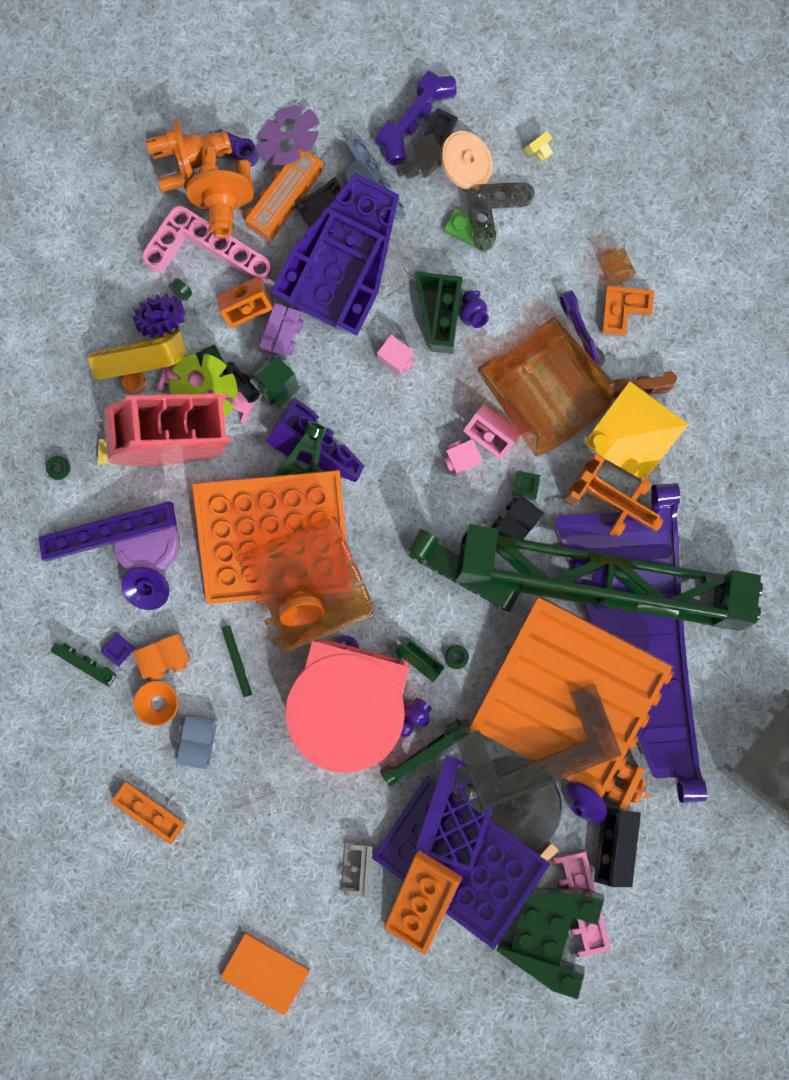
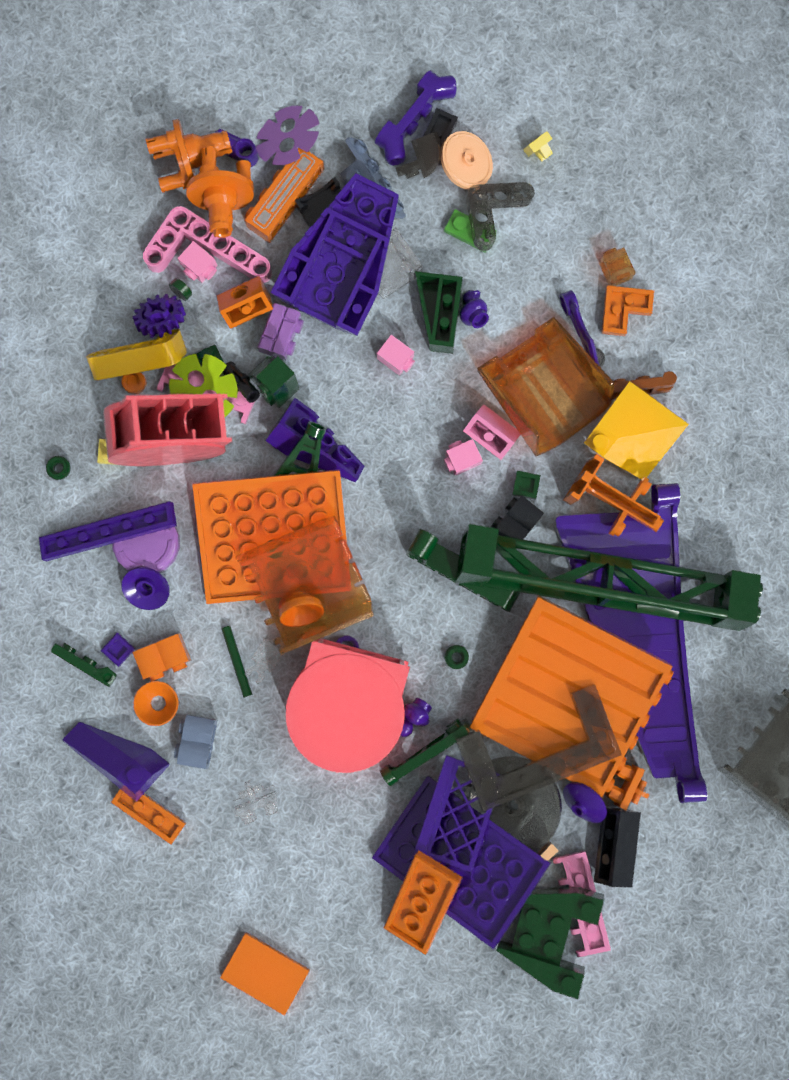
(118, 759): none -> dark purple wedge
(197, 263): none -> bright pink brick
(357, 869): light grey hinge -> none
(420, 659): dark green tile -> none

